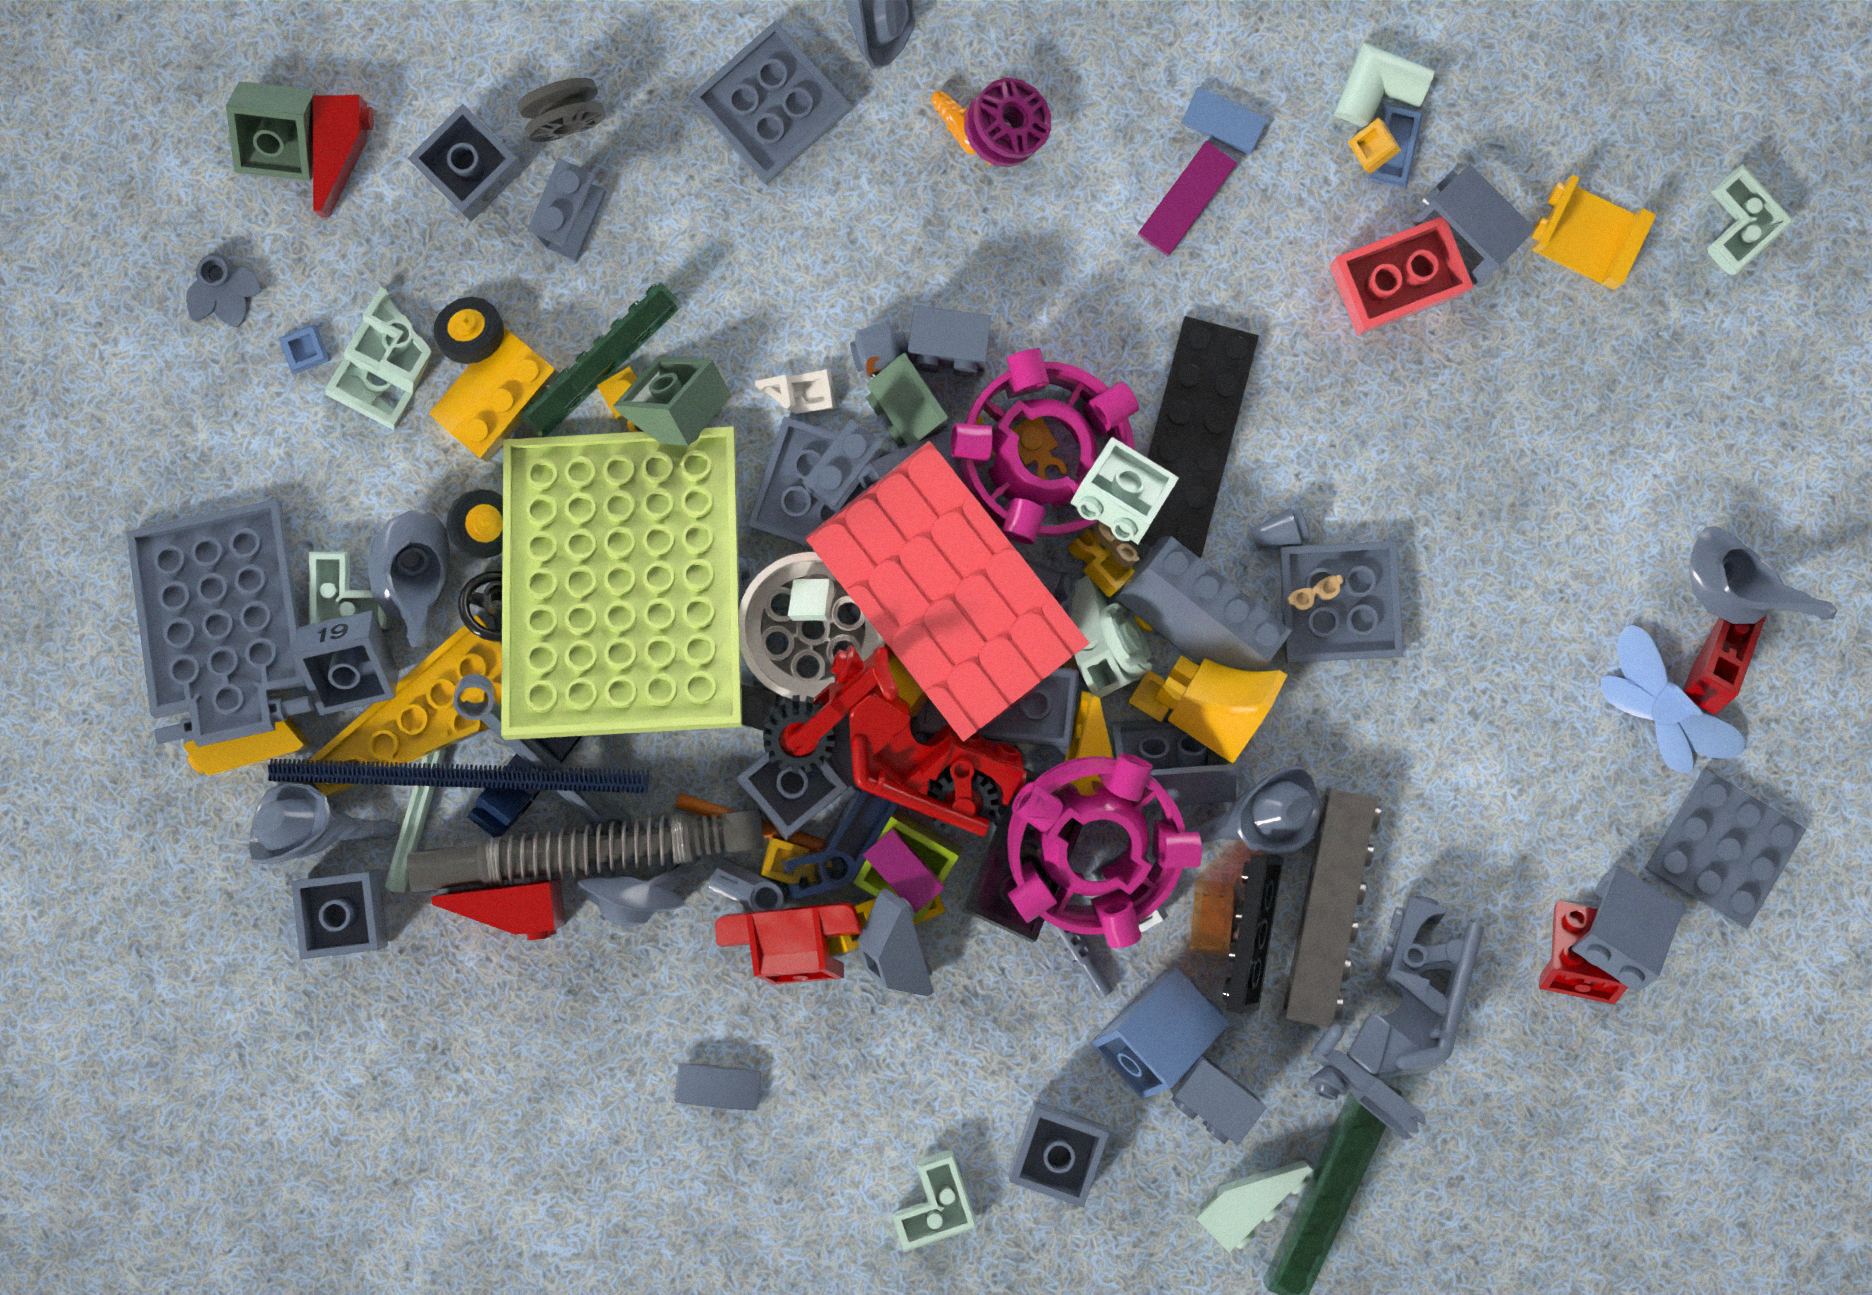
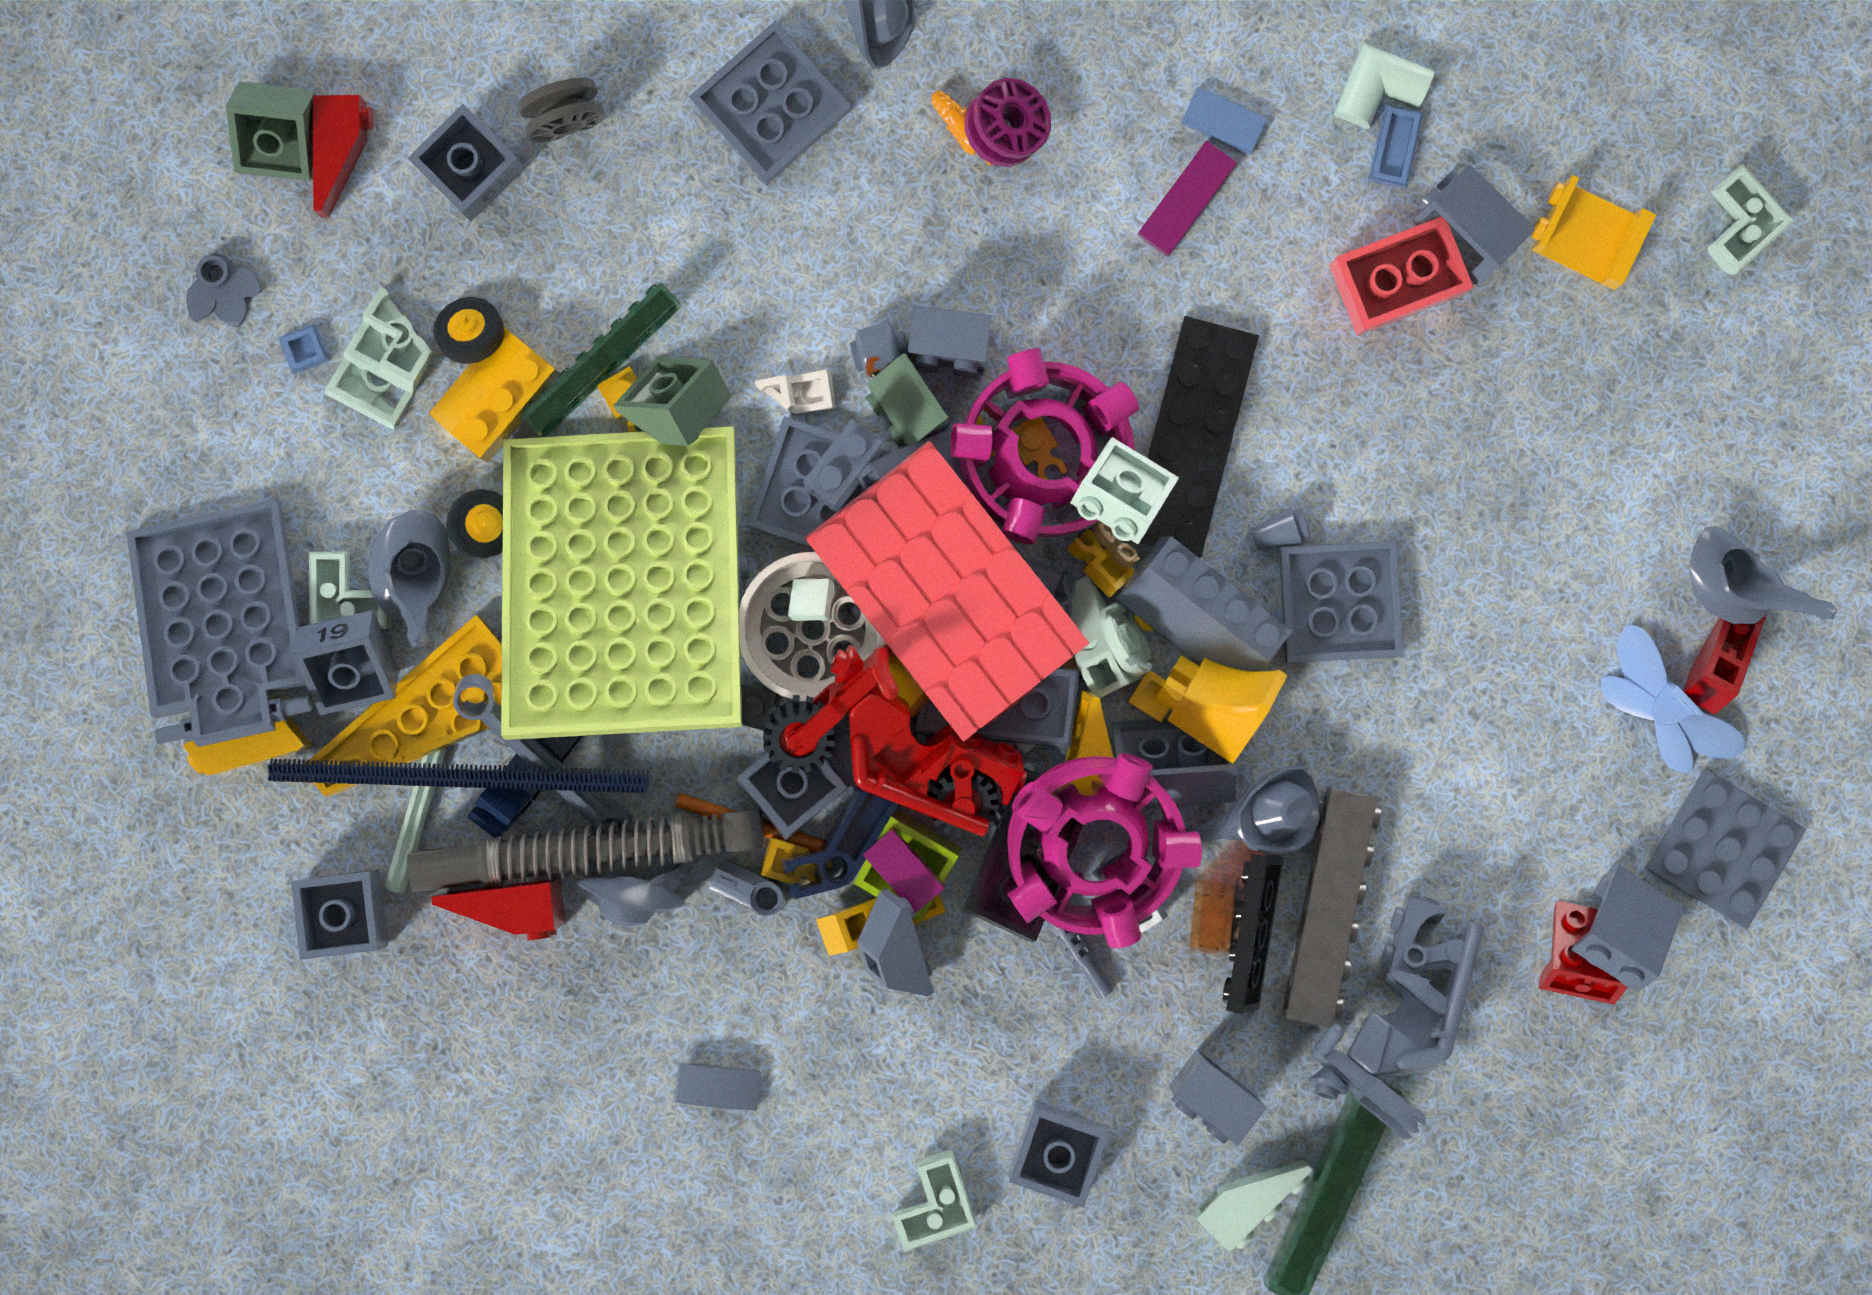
(298, 822): sand blue hat -> none
(491, 593): black piece -> none
(566, 210): sand blue panel -> none
(790, 942): red plate -> none
(1161, 1034): medium blue slope -> none
(1325, 589): tan piece -> none
(1374, 145): yellow tile -> none

